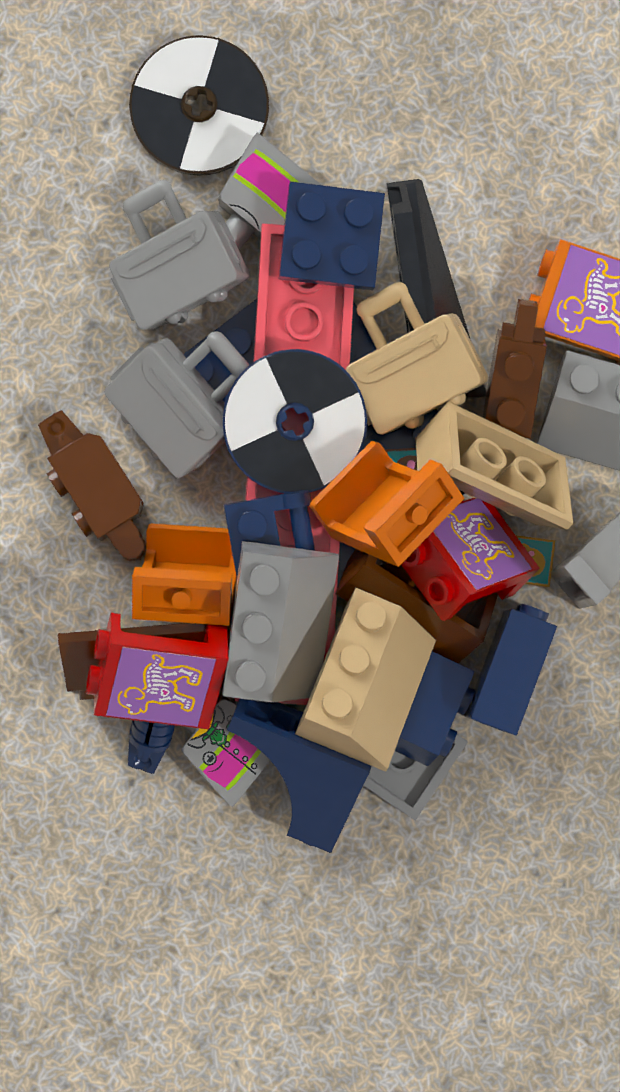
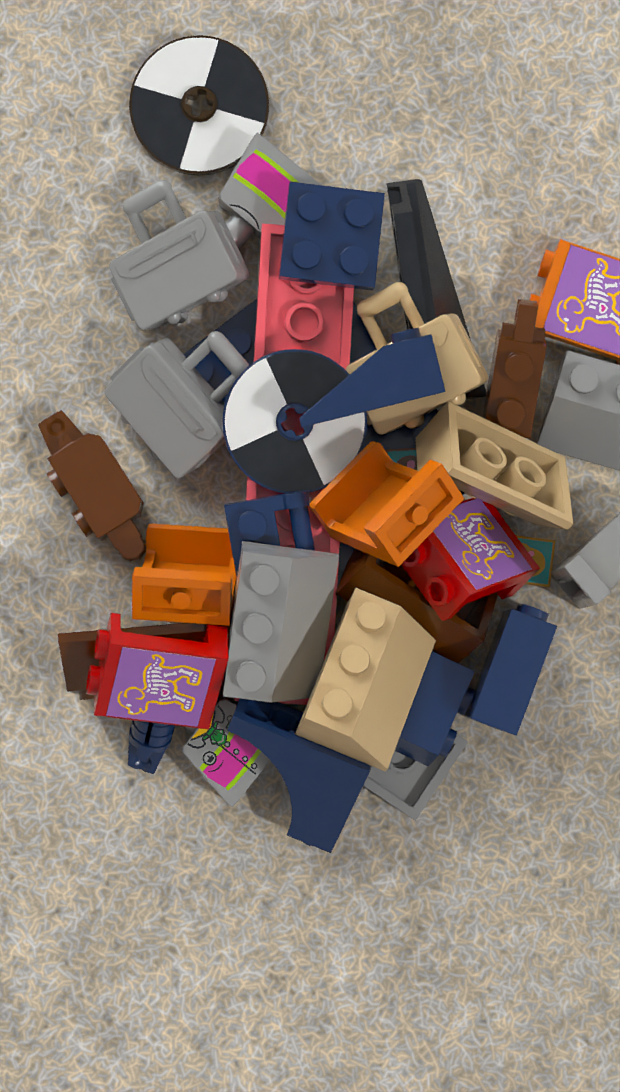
(387, 378): none -> dark blue slope

